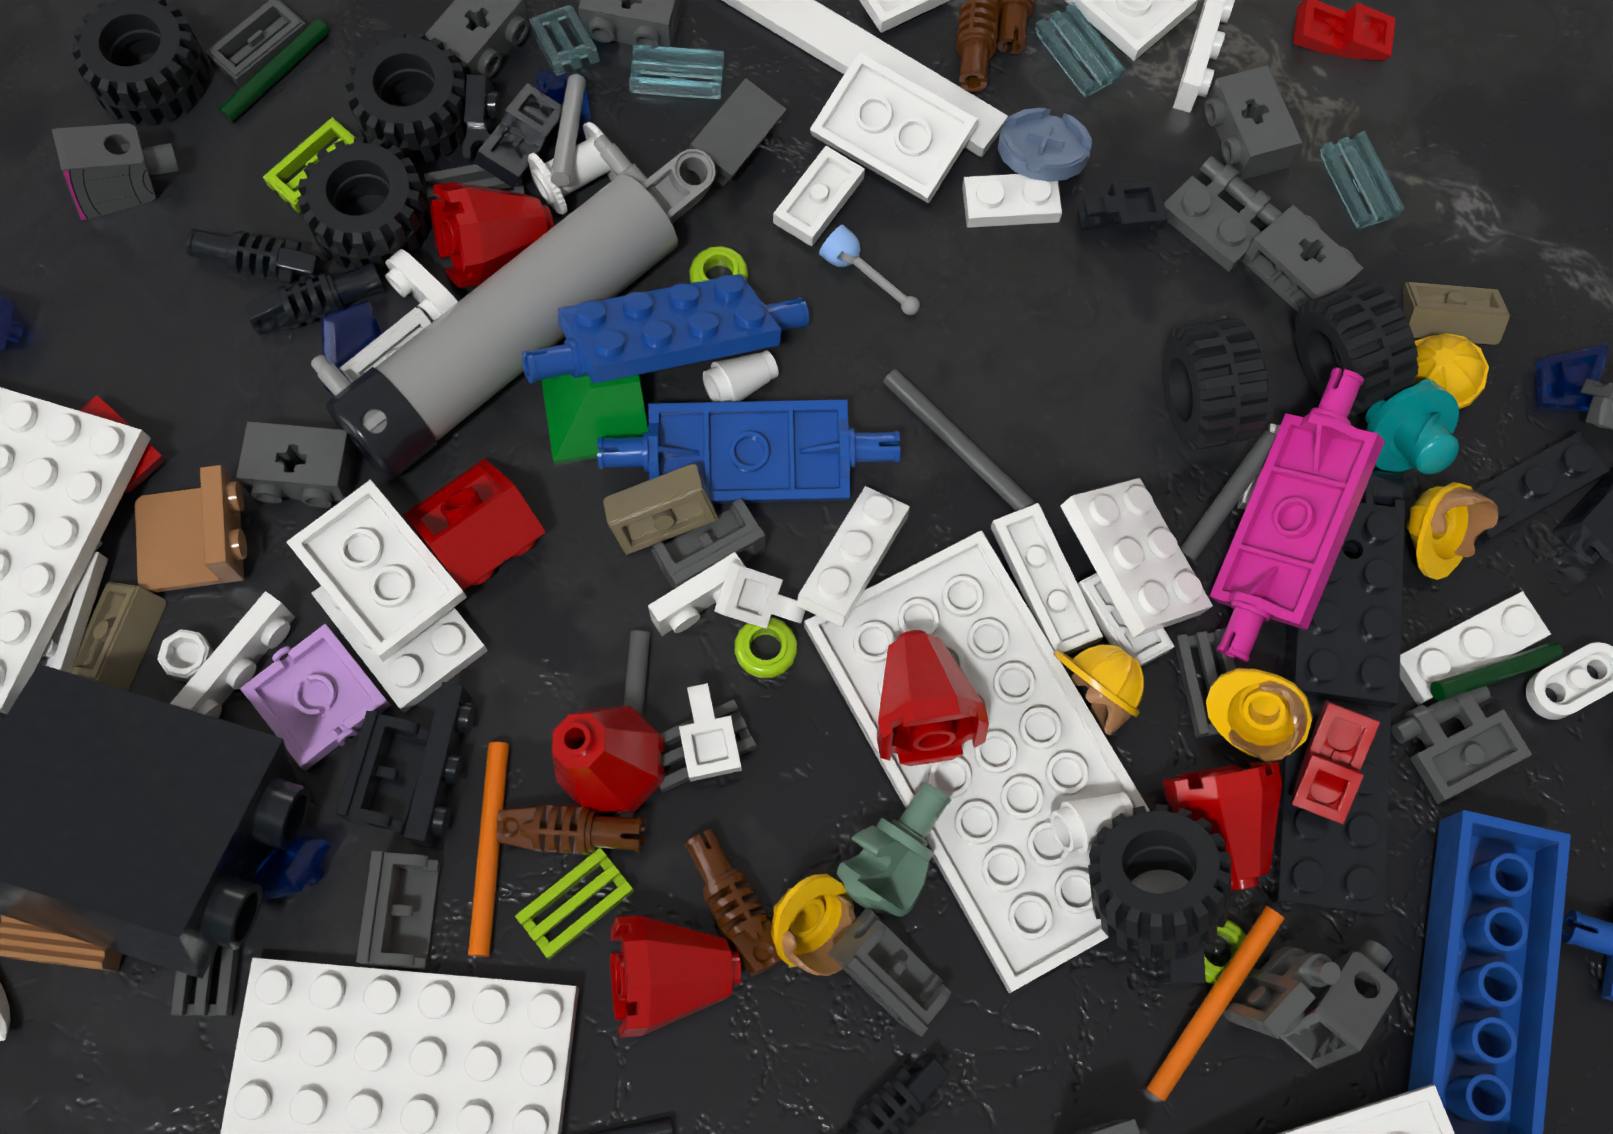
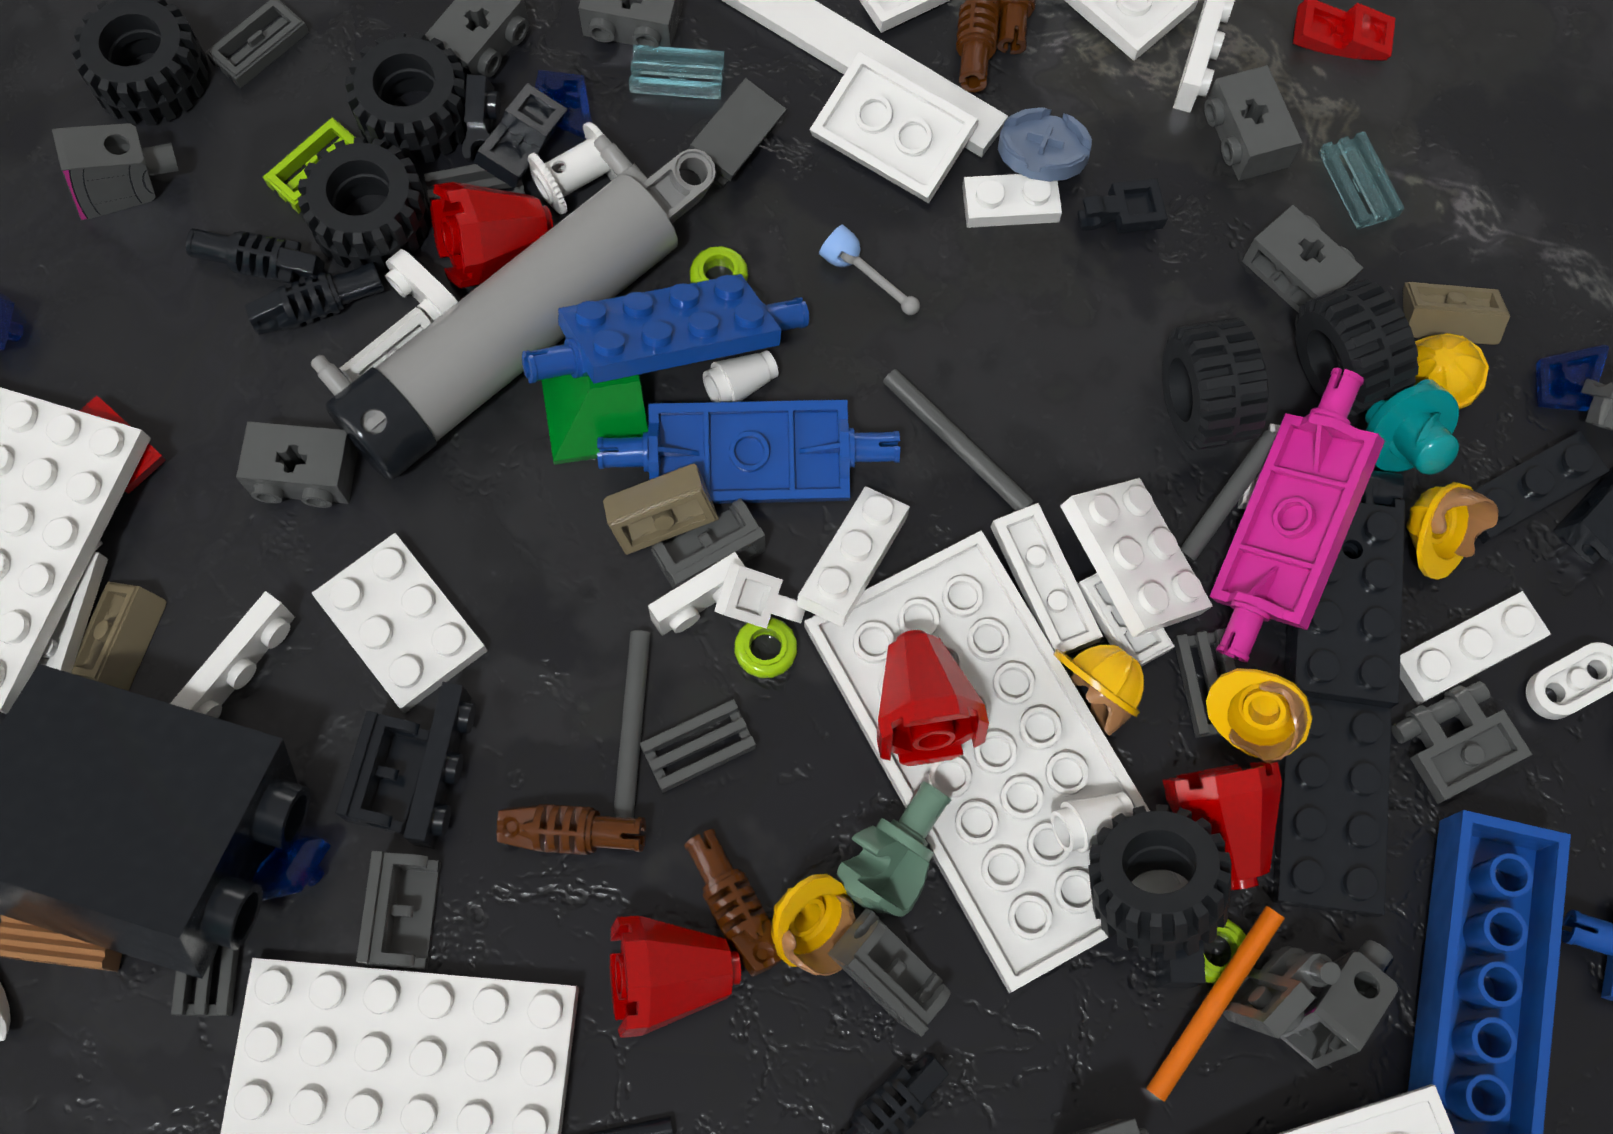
(184, 654): white tile -> none
(191, 534): medium nougat bracket -> none
(274, 70): dark green bar -> none
(314, 696): lavender plate -> none
(348, 333): clear blue piece -> none
(376, 570): white plate -> none
(475, 524): red slope -> none
(488, 851): orange bar -> none
(538, 932): lime tile -> none
(568, 130): light grey bar -> none
(569, 54): clear light blue tile -> none
(608, 758): red cone -> none
(708, 742): white plate -> none
(818, 196): white plate -> none
(1085, 46): clear light blue tile -> none
(1214, 224): dark grey plate -> none
(1334, 762): red slope -> none
(1496, 671): dark green bar -> none

